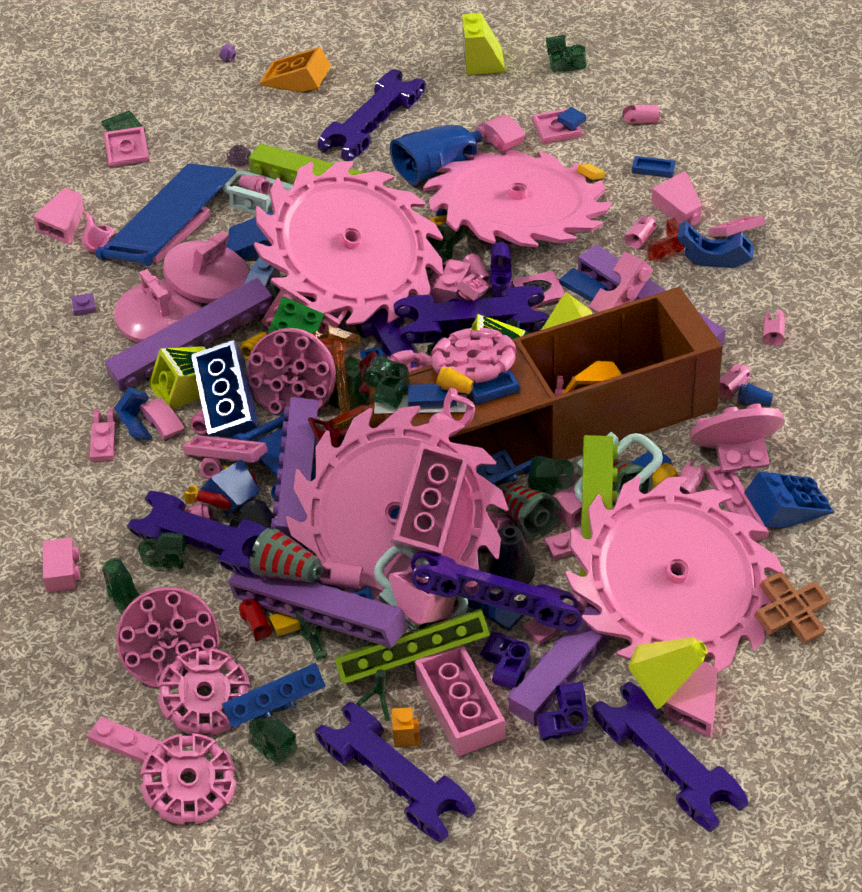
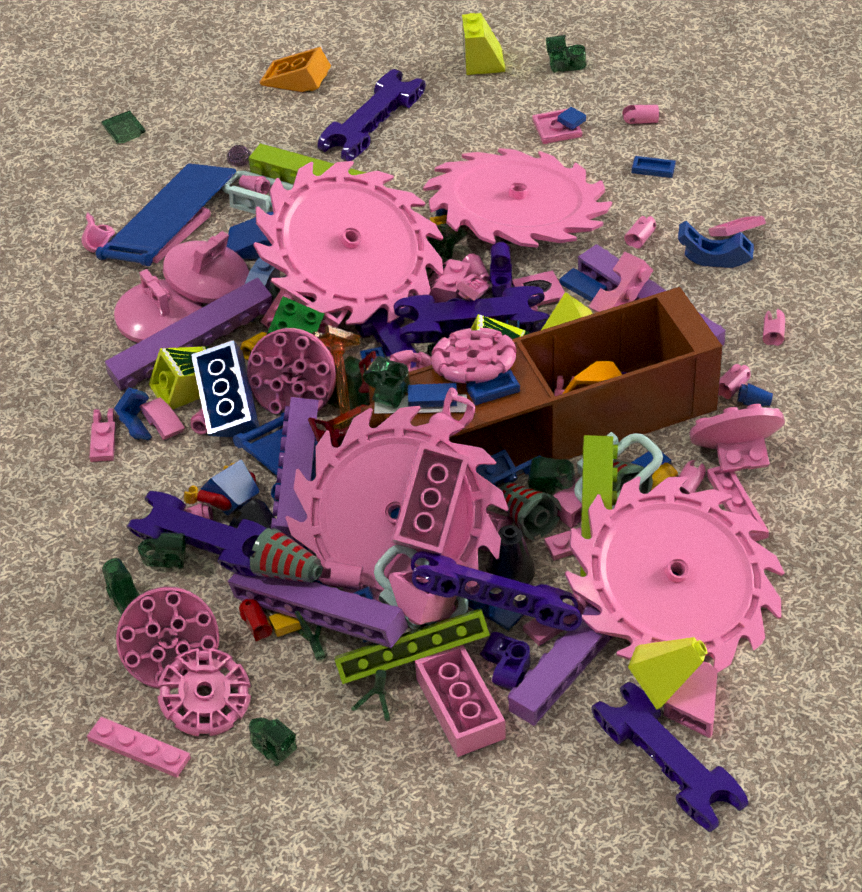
(60, 216): bright pink slope -> none
(60, 564): bright pink brick -> none
(83, 304): medium lavender plate -> none
(126, 146): bright pink tile -> none
(188, 793): bright pink plate -> none
(206, 463): bright pink plate -> none
(225, 448): bright pink plate -> none
(227, 53): medium lavender plate -> none
(273, 695): blue bracket -> none
(405, 727): light orange brick -> none
(424, 152): blue torso -> none
(425, 797): dark purple piece -> none
(451, 378): yellow cone -> none
(501, 132): bright pink brick -> none
(571, 702): dark purple piece -> none
(591, 171): yellow tile -> none
(667, 245): clear red bracket -> none
(678, 199): bright pink slope -> none
(786, 499): blue slope -> none
(792, 608): nougat plate -> none

